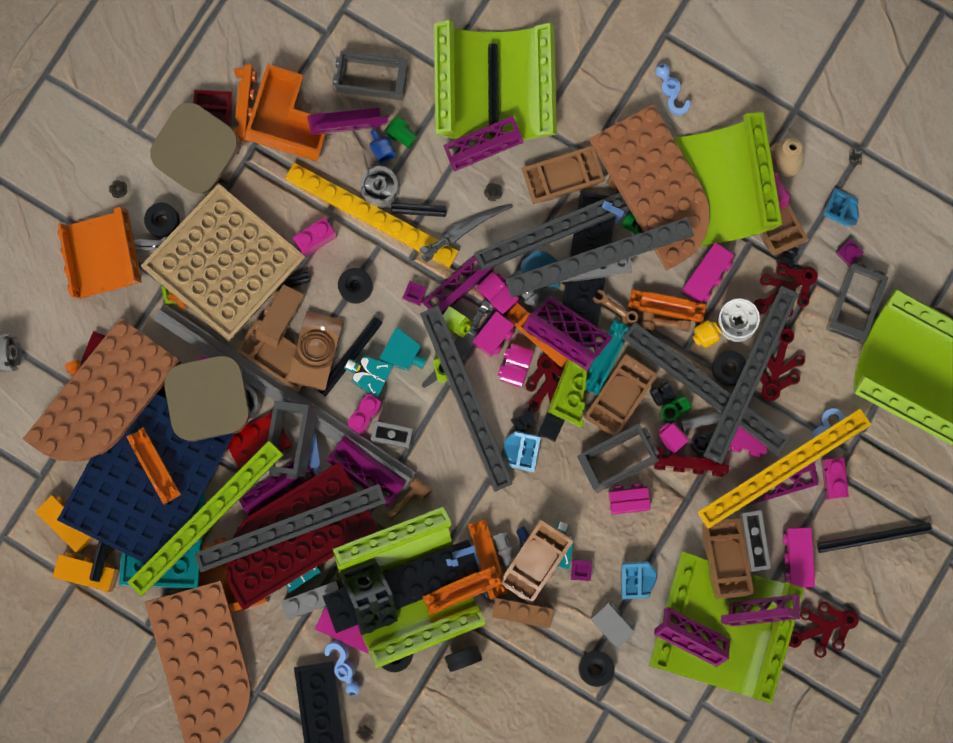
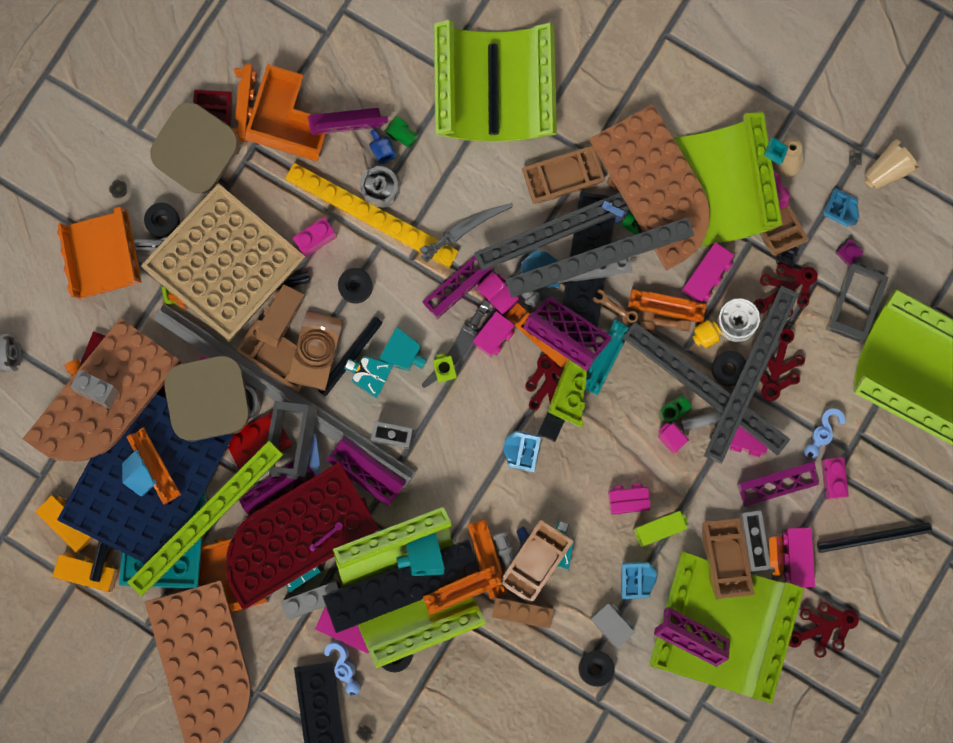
(94, 389): none -> light grey brick
(136, 475): none -> dark azure slope
(290, 528): dark grey plate -> none
(338, 526): none -> magenta hinge
(368, 410): dark pink brick -> none
(370, 59): dark grey window -> none
(372, 602): black bracket -> none
(414, 293): magenta plate -> none
(418, 209): black axle -> none
(418, 489): medium nougat brick -> none
(422, 557): none -> teal torso
(457, 322): lime brick -> none
(463, 552): medium blue piece -> none
(463, 658): black tyre -> none
(466, 398): dark grey plate -> none
(486, 149): magenta fence -> none
(493, 187): clear smoke plate -> none
(516, 365): dark pink brick -> none
(523, 421): black wheel -> none
(581, 570): magenta plate -> none
(585, 457): dark grey window -> none
(620, 396): medium nougat slope -> none
(661, 528): none -> lime window
(662, 393): black wheel -> none
(671, 88): light blue piece -> none
(683, 463): dark red piece -> none
(701, 440): black wheel -> none
(763, 615): magenta fence -> none
(776, 151): none -> teal tile
(776, 552): none -> orange tile
(784, 468): yellow plate -> none
(891, 166): none -> tan cone

